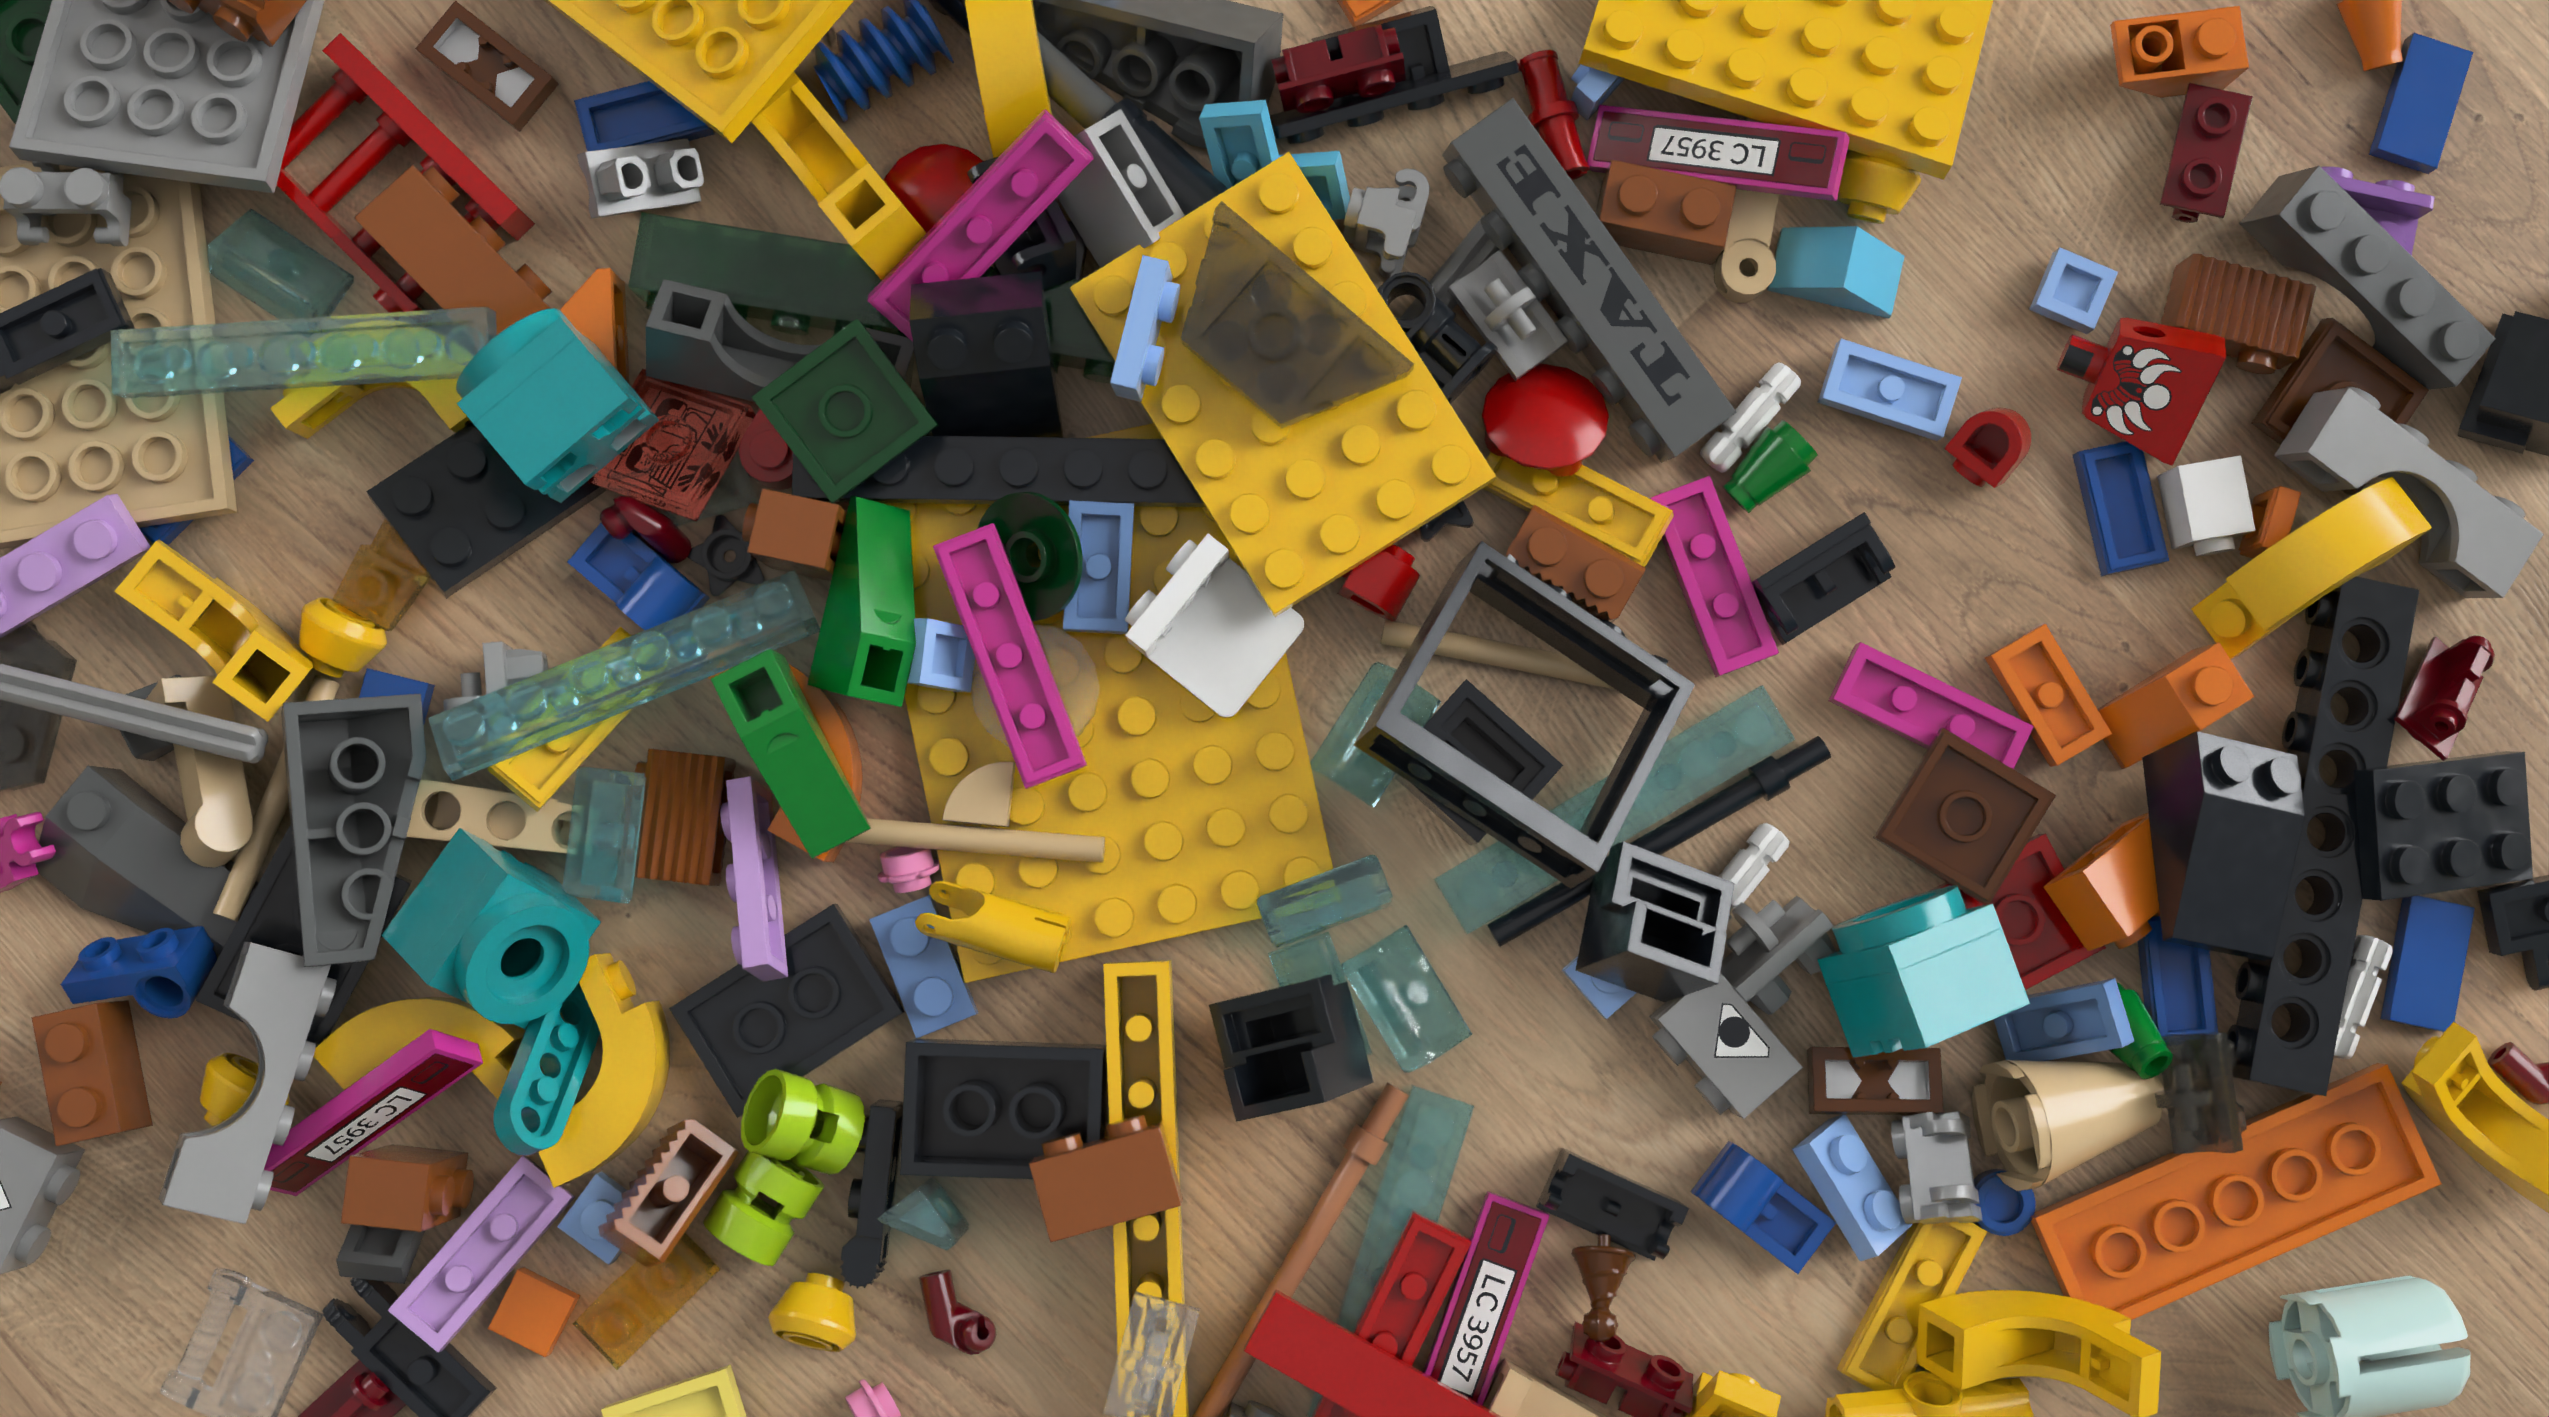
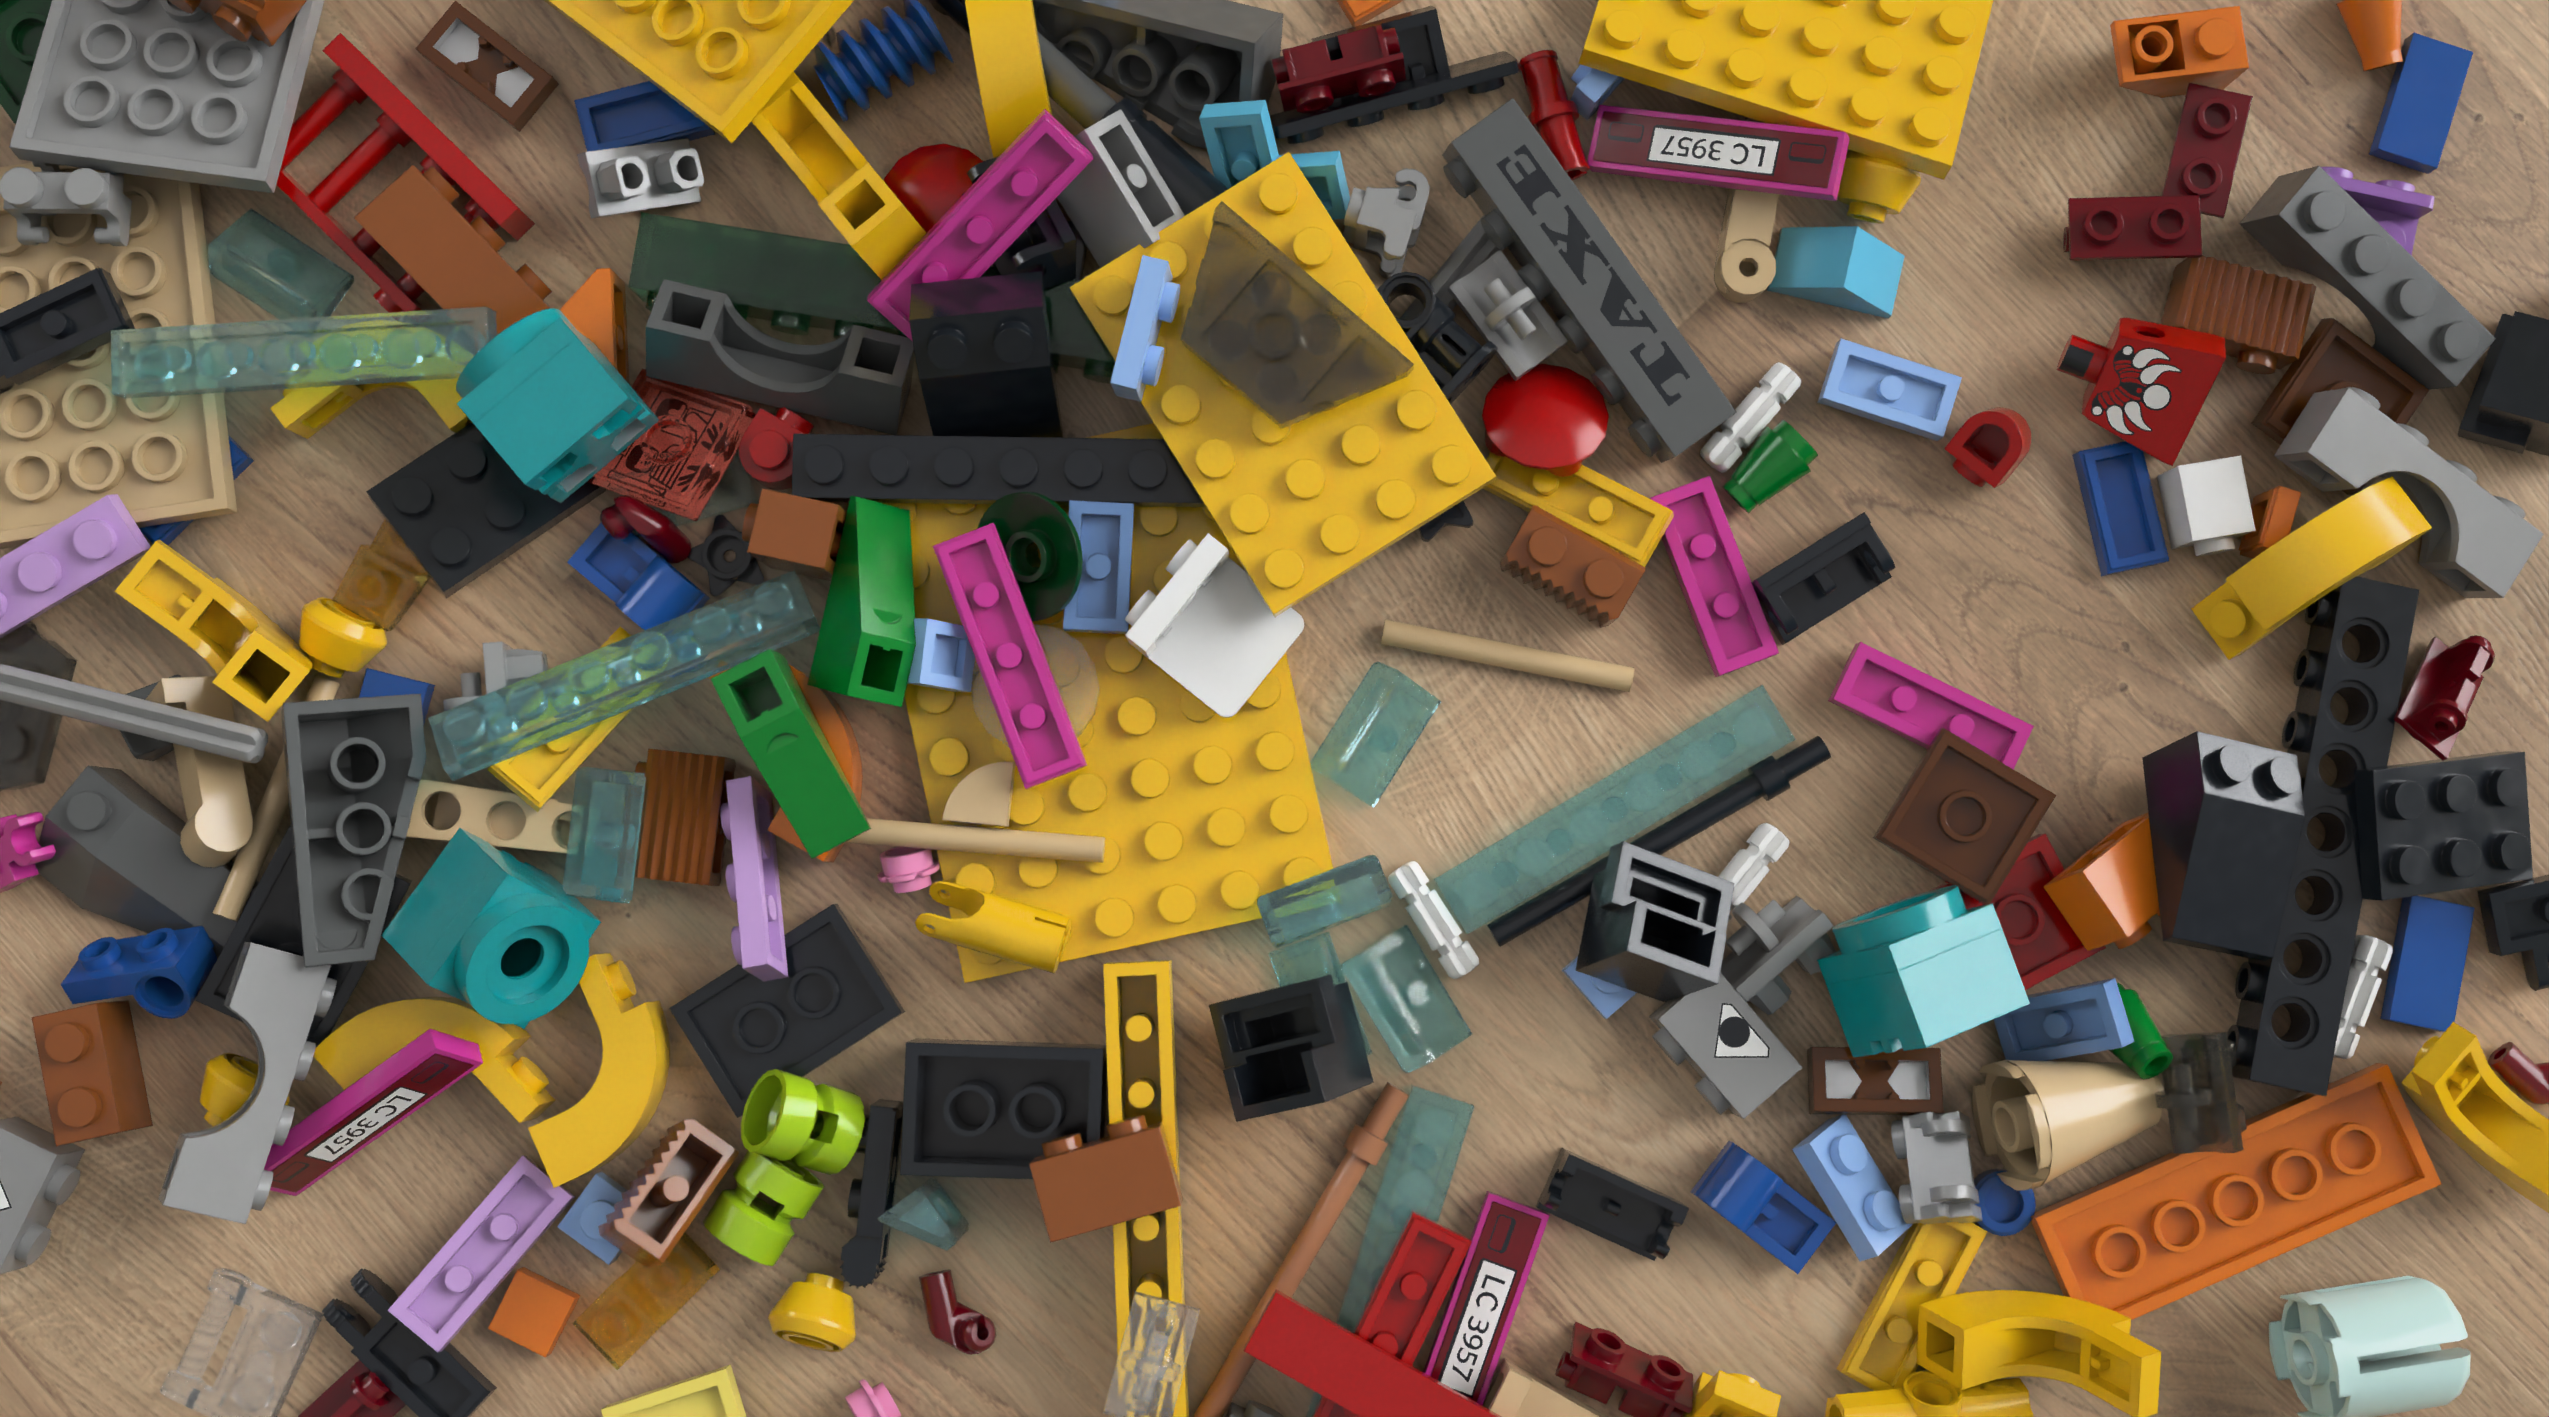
(378, 1253): dark grey plate -> none
(406, 1187): dark orange brick -> none
(536, 1104): teal plate -> none
(845, 411): dark green plate -> none
(923, 969): medium blue plate -> none
(1382, 582): red plate -> none
(1433, 920): none -> white axle
(1479, 794): black window -> none
(1494, 742): black plate -> none
(1602, 1273): reddish brown piece -> none
(1665, 211): dark orange brick -> none
(2048, 695): orange plate -> none
(2073, 290): light blue plate -> none
(2133, 228): none -> dark red hinge
(2173, 703): orange slope -> none
(2176, 984): blue tile -> none

